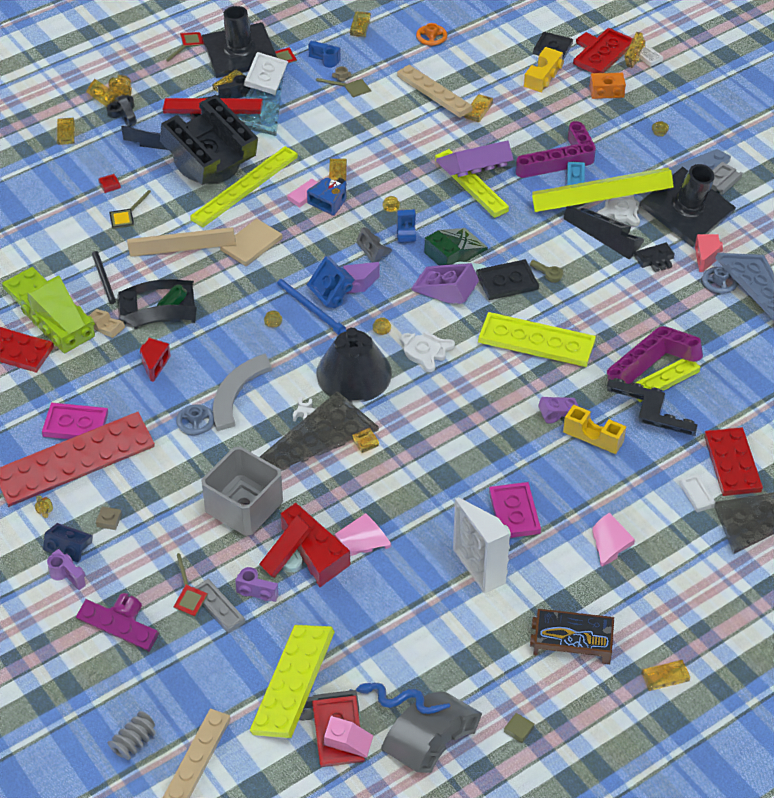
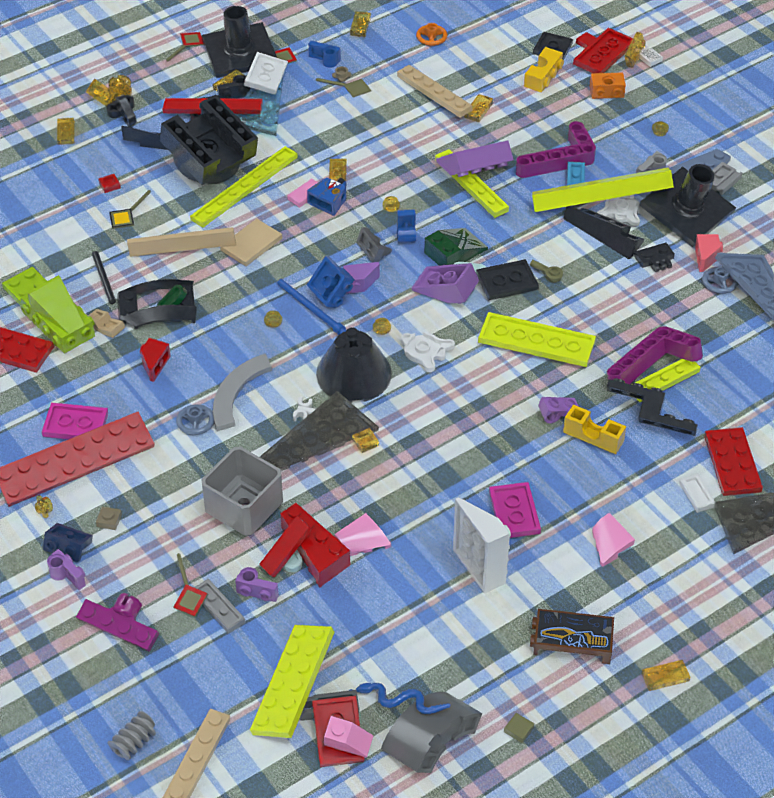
(653, 162): none -> light grey plate

